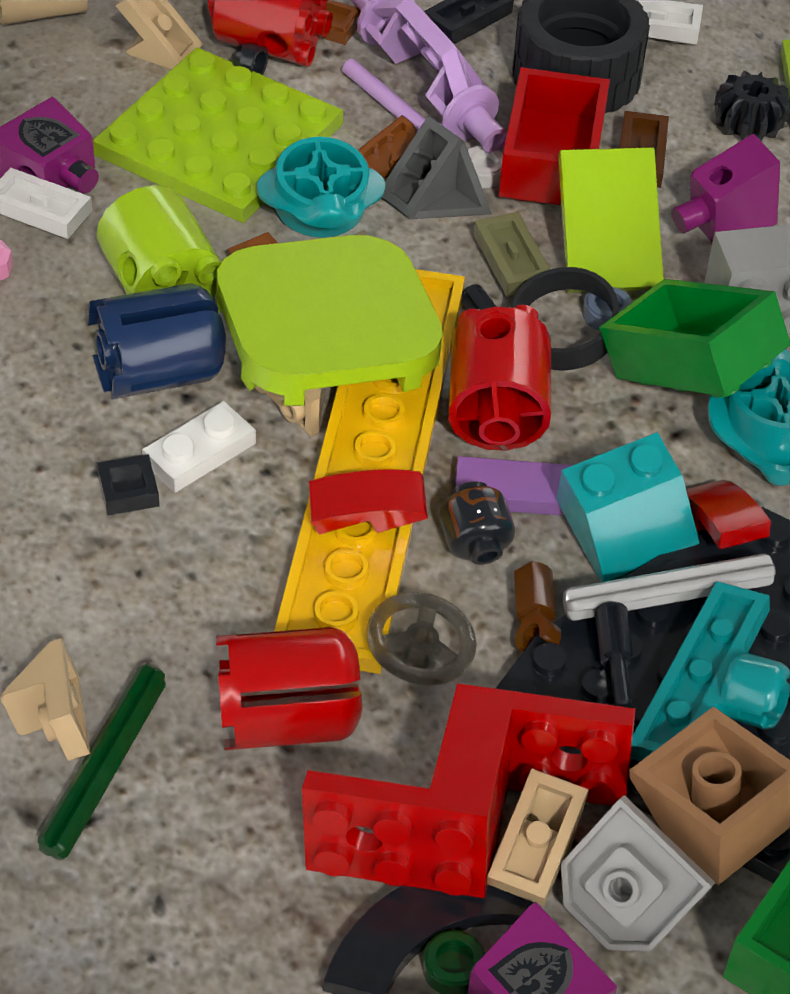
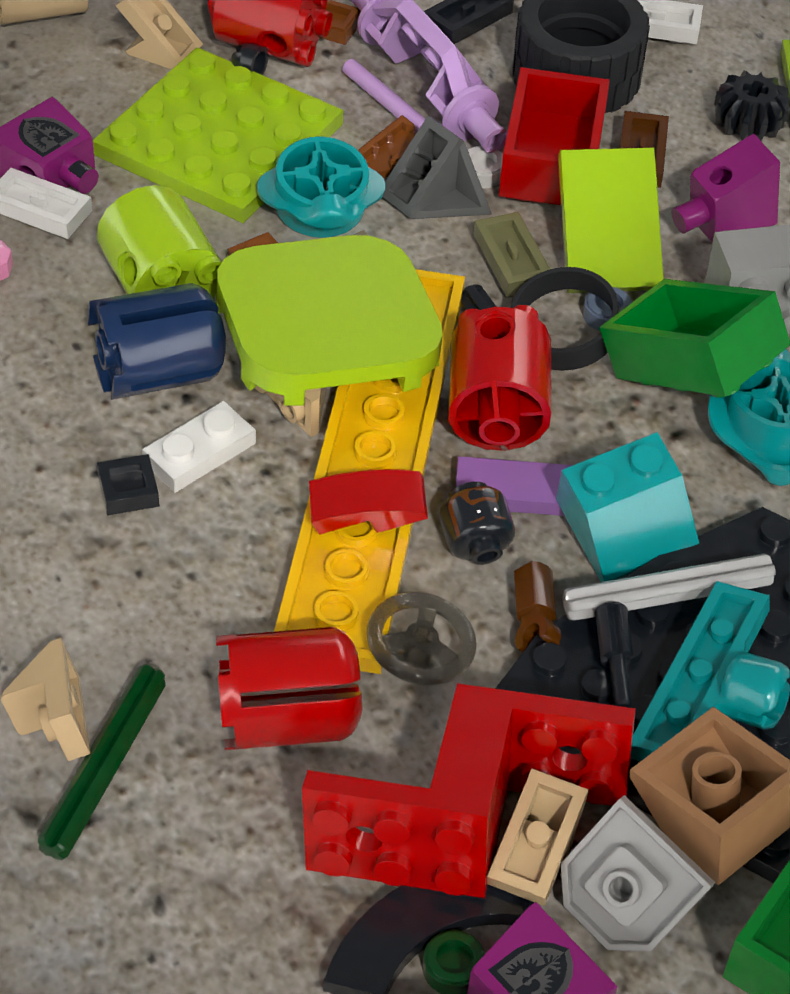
(727, 513): red slope -> none

